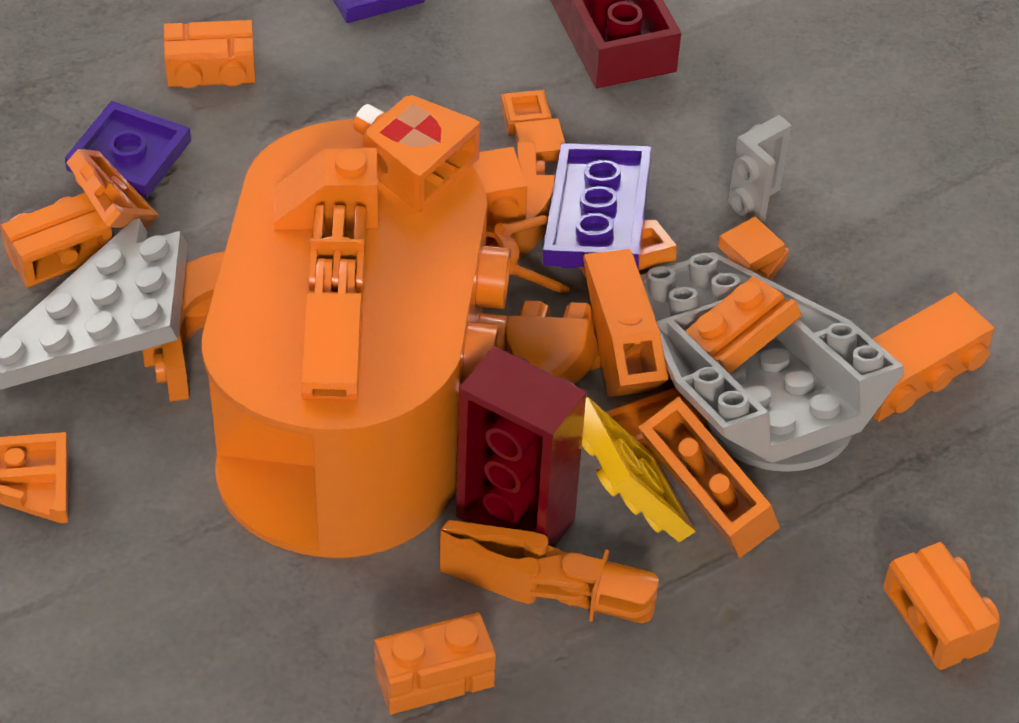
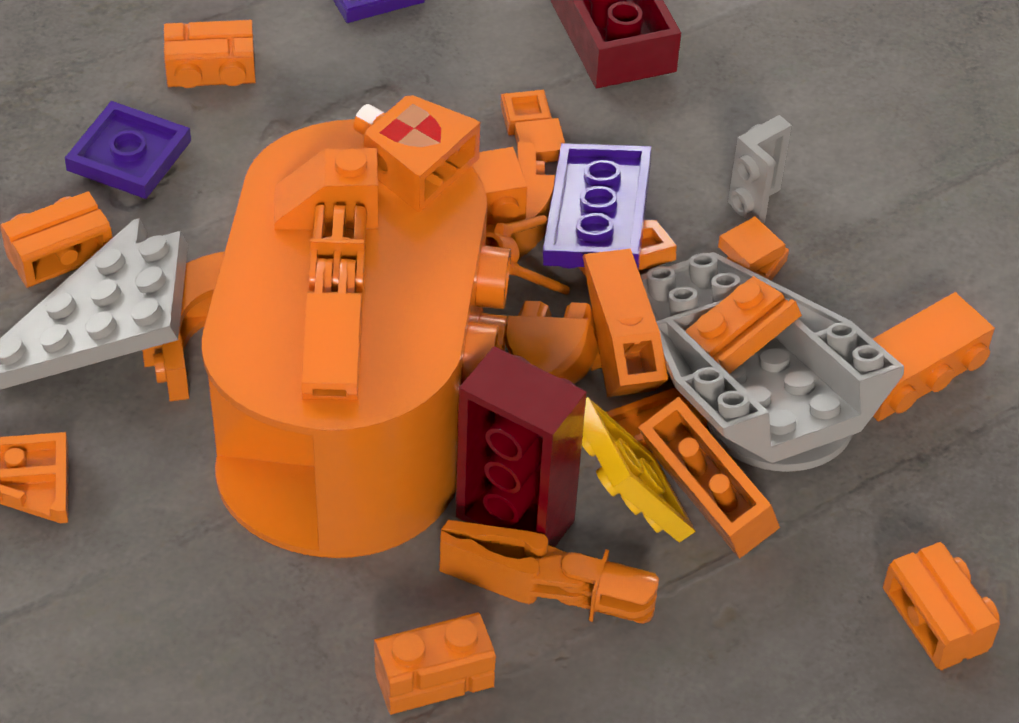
(109, 191): orange wing -> none

